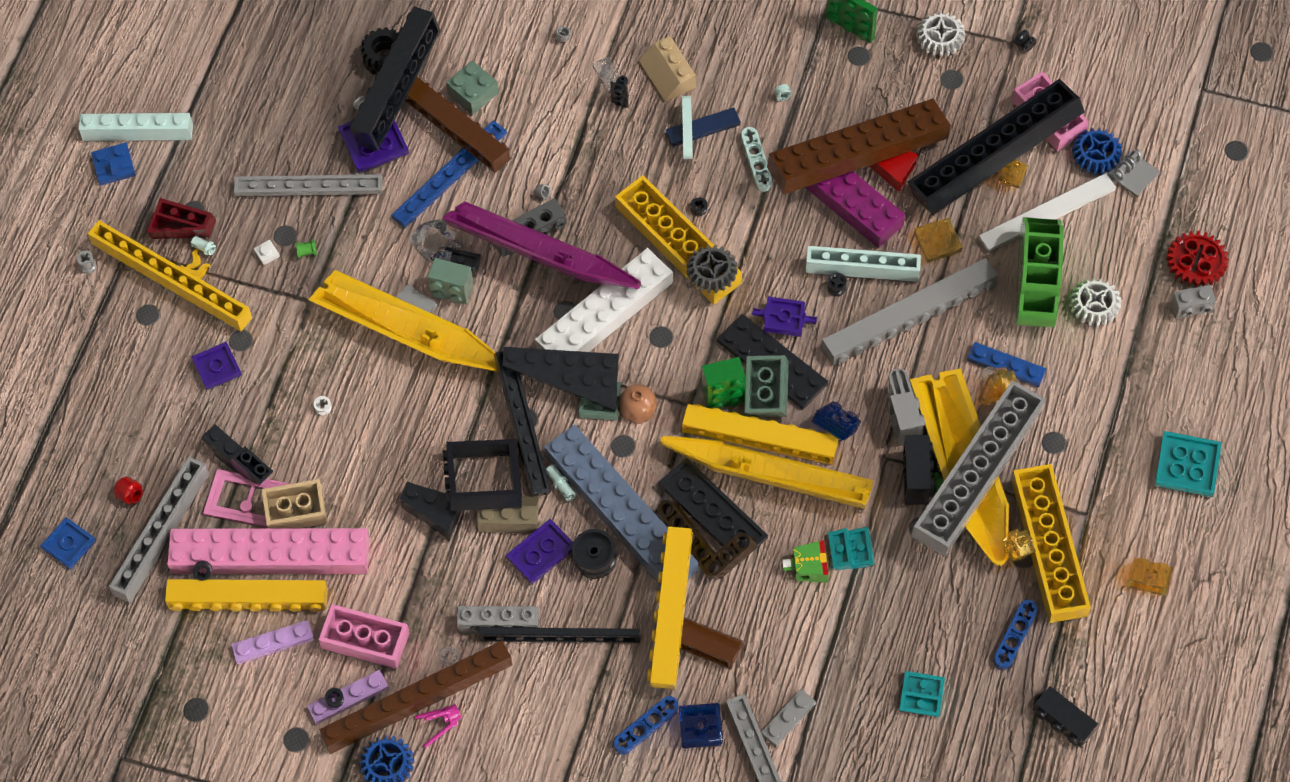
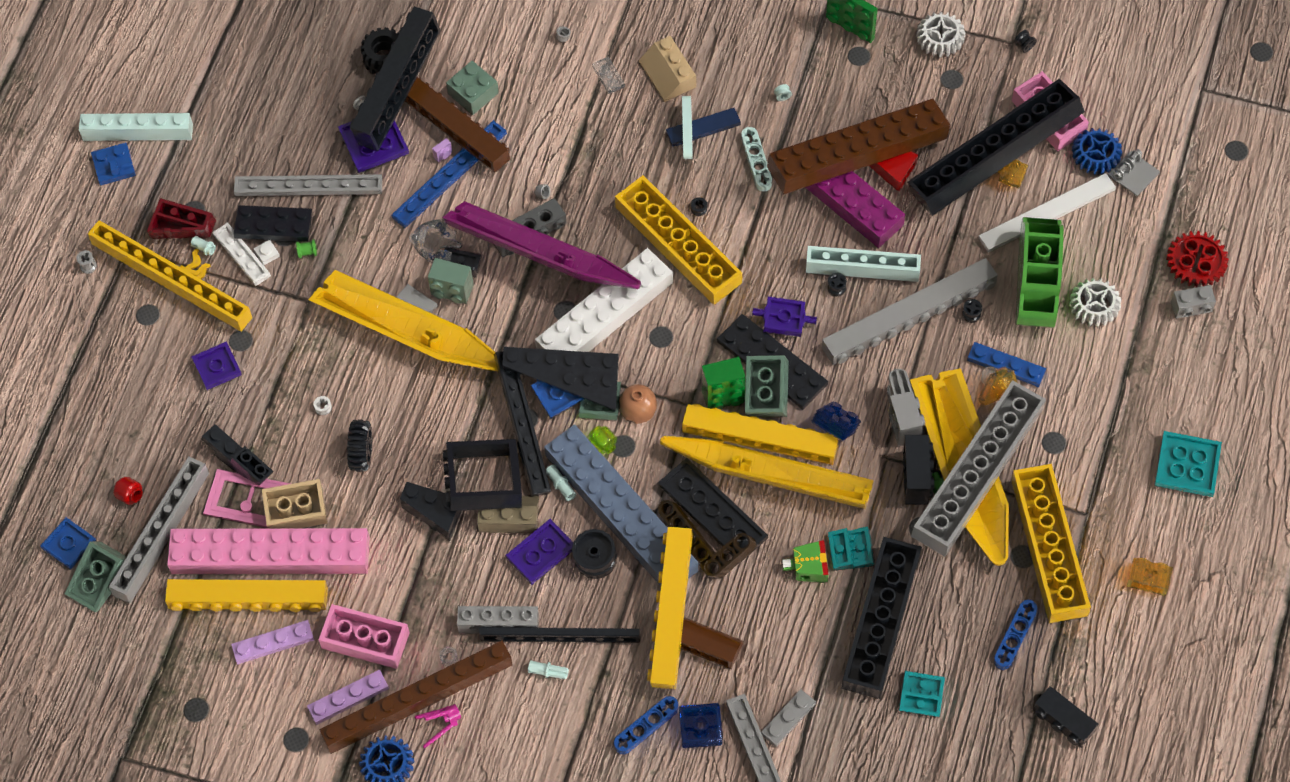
(94, 575): none -> sand green slope
(204, 564): black bush -> none
(241, 254): none -> white tile
(273, 223): none -> black plate
(339, 701): black bush -> none
(359, 445): none -> black gear
(442, 150): none -> lavender plate
(548, 670): none -> light aqua axle
(553, 399): none -> blue hinge
(603, 439): none -> clear neon green head
(619, 92): black hinge -> none
(720, 261): dark grey gear -> none
(881, 618): none -> black brick
(938, 239): clear yellow plate -> none
(973, 306): none -> black wheel
(1018, 545): clear yellow brick -> none

